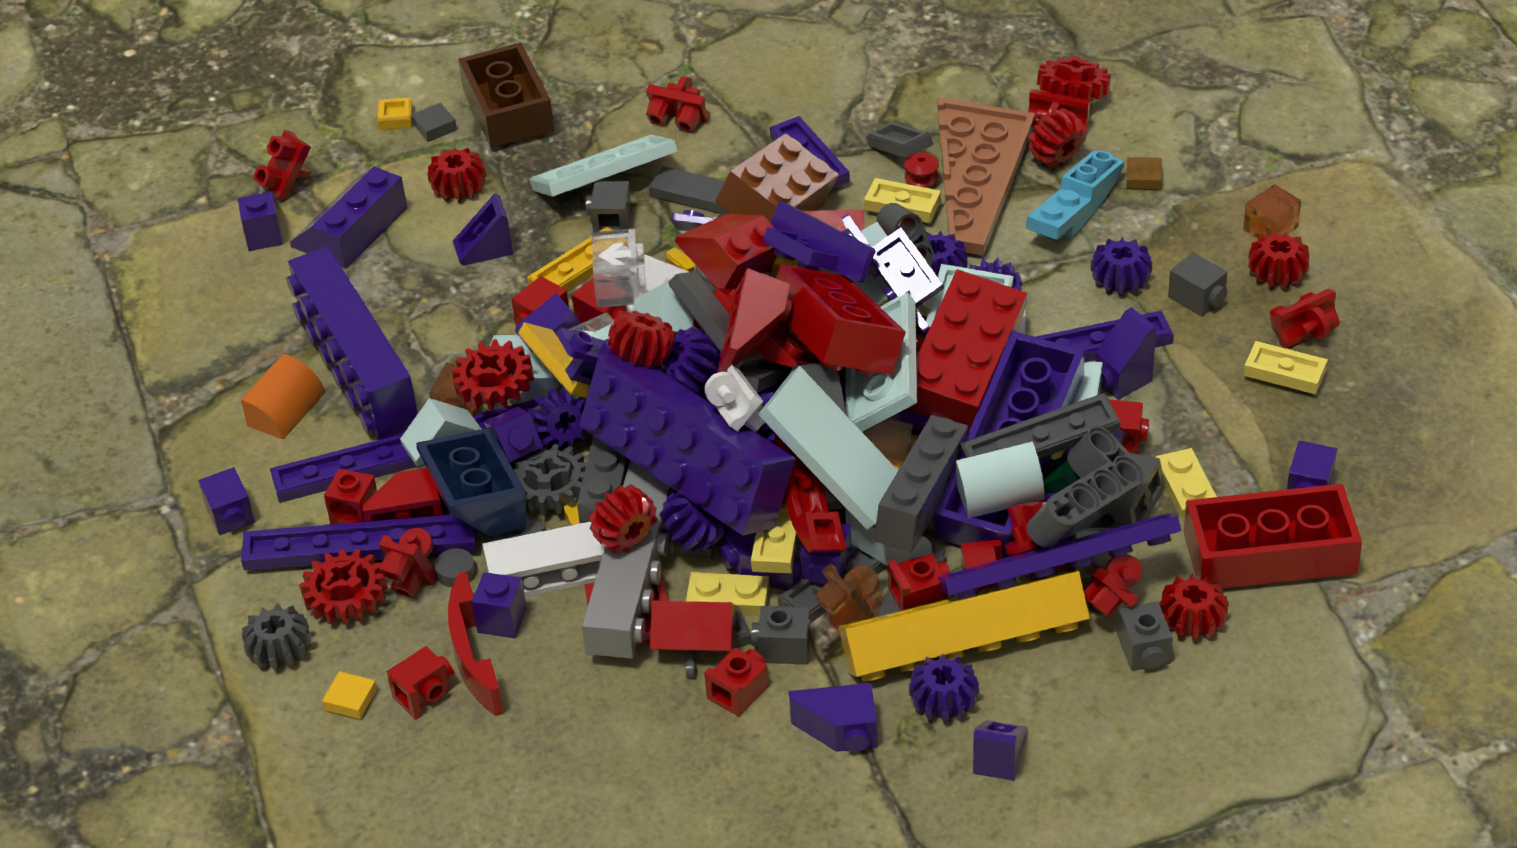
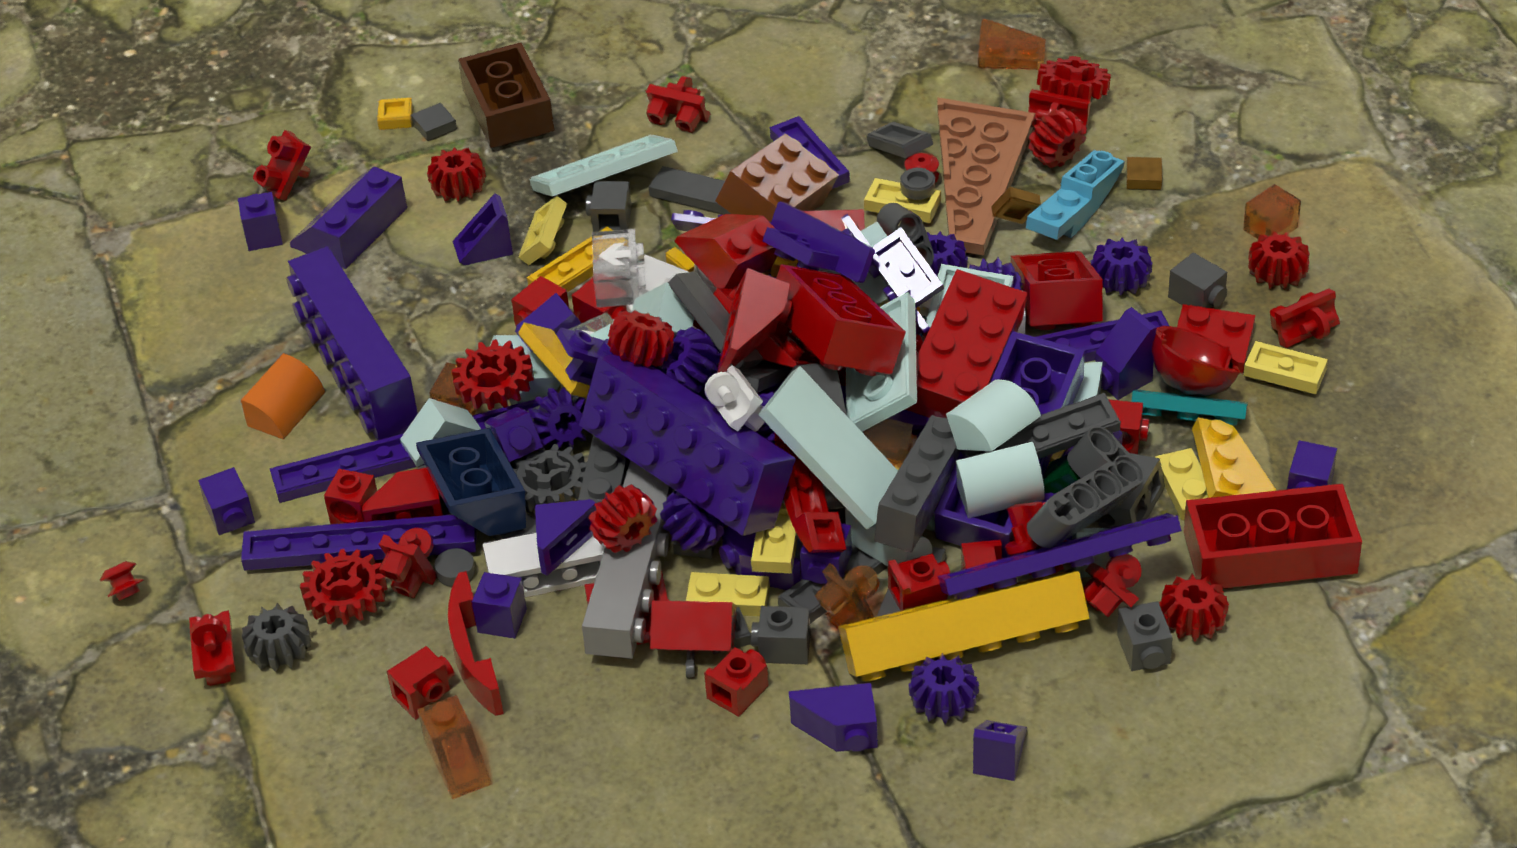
(121, 580): none -> red wheel
(212, 647): none -> red hips
(349, 695): yellow tile -> none
(453, 747): none -> clear orange slope
(542, 231): none -> light yellow plate
(561, 531): none -> dark purple slope
(917, 183): none -> dark grey tile
(992, 416): none -> light aqua brick
(1009, 48): none -> clear orange wing
(1015, 205): none -> pearl gold tile
(1060, 289): none -> red slope
(1190, 406): none -> teal plate
(1192, 362): none -> red cylinder
(1223, 327): none -> red wing
(1227, 461): none -> yellow wing

